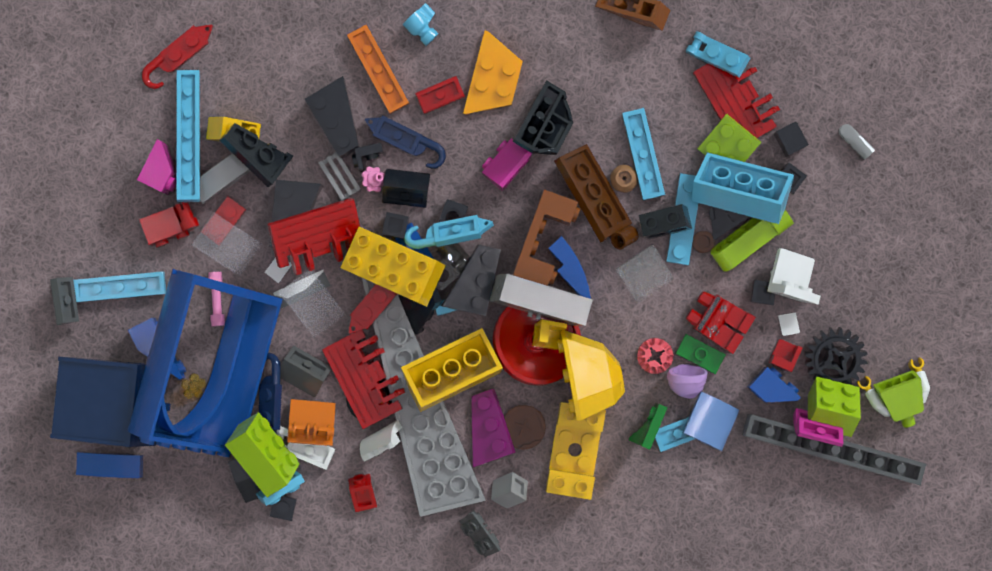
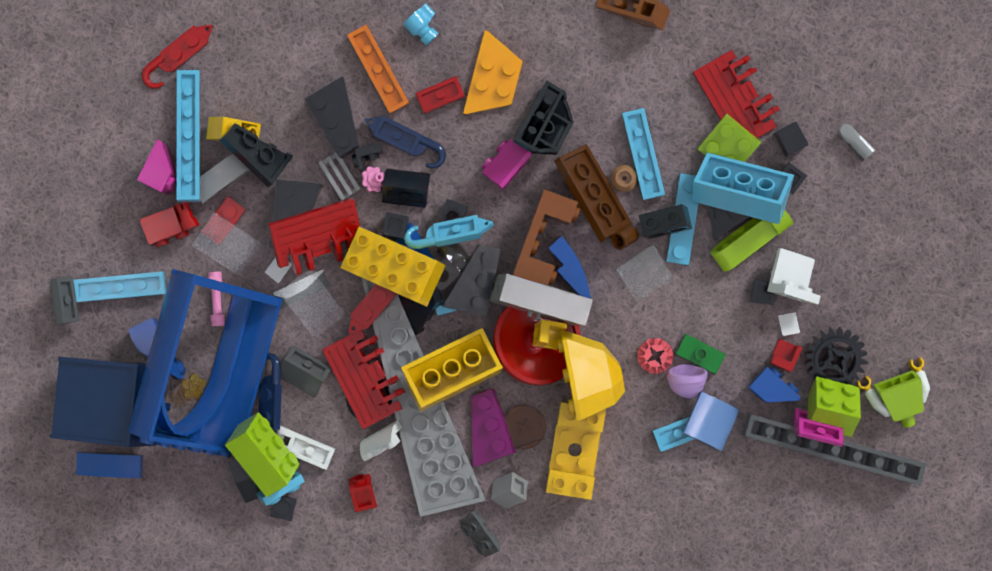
(311, 422): orange hinge -> none
(647, 432): green plate -> none
(703, 242): reddish brown tile -> none
(712, 321): red hips -> none
(718, 54): medium azure plate -> none

